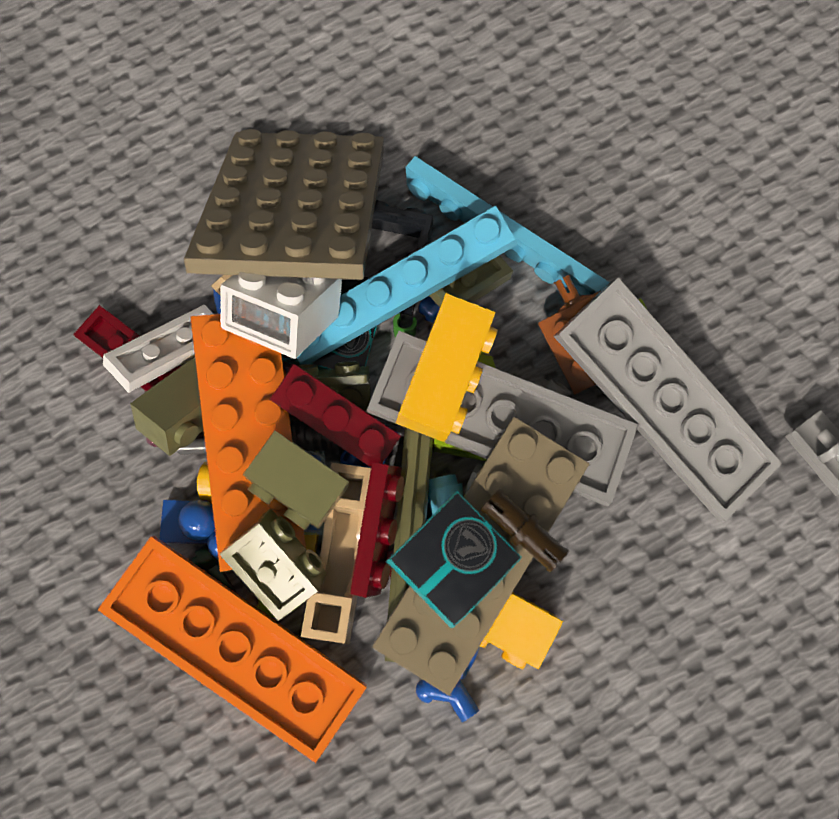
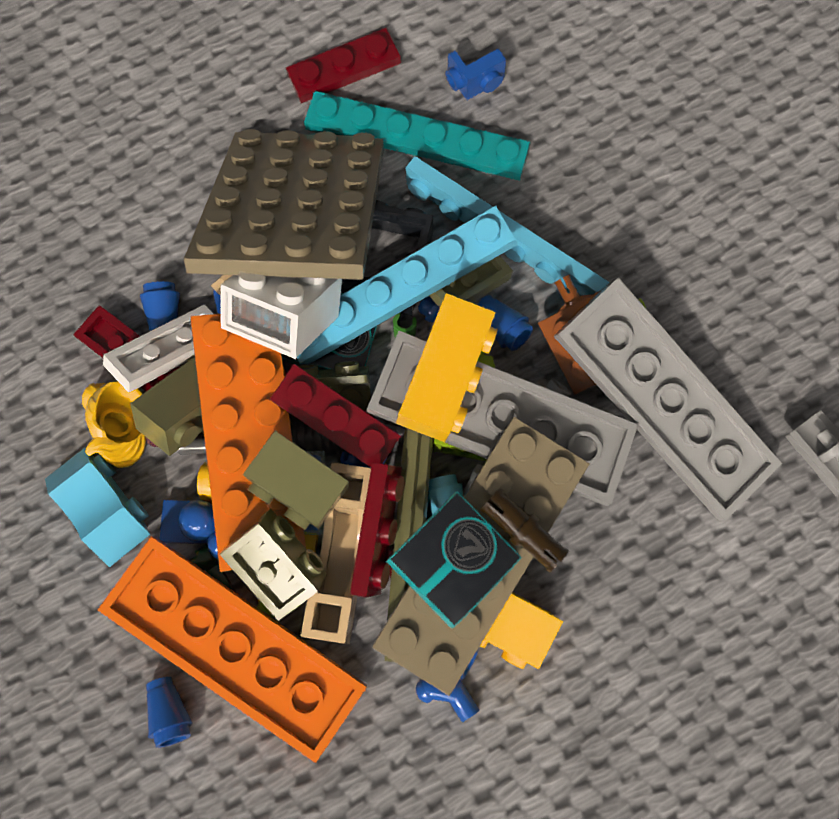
(98, 507): none -> medium azure brick
(112, 424): none -> yellow hair
(160, 303): none -> blue cone
(166, 713): none -> blue cone
(343, 65): none -> dark red plate
(419, 135): none -> teal plate
(479, 76): none -> blue bracket
(511, 325): none -> blue cone

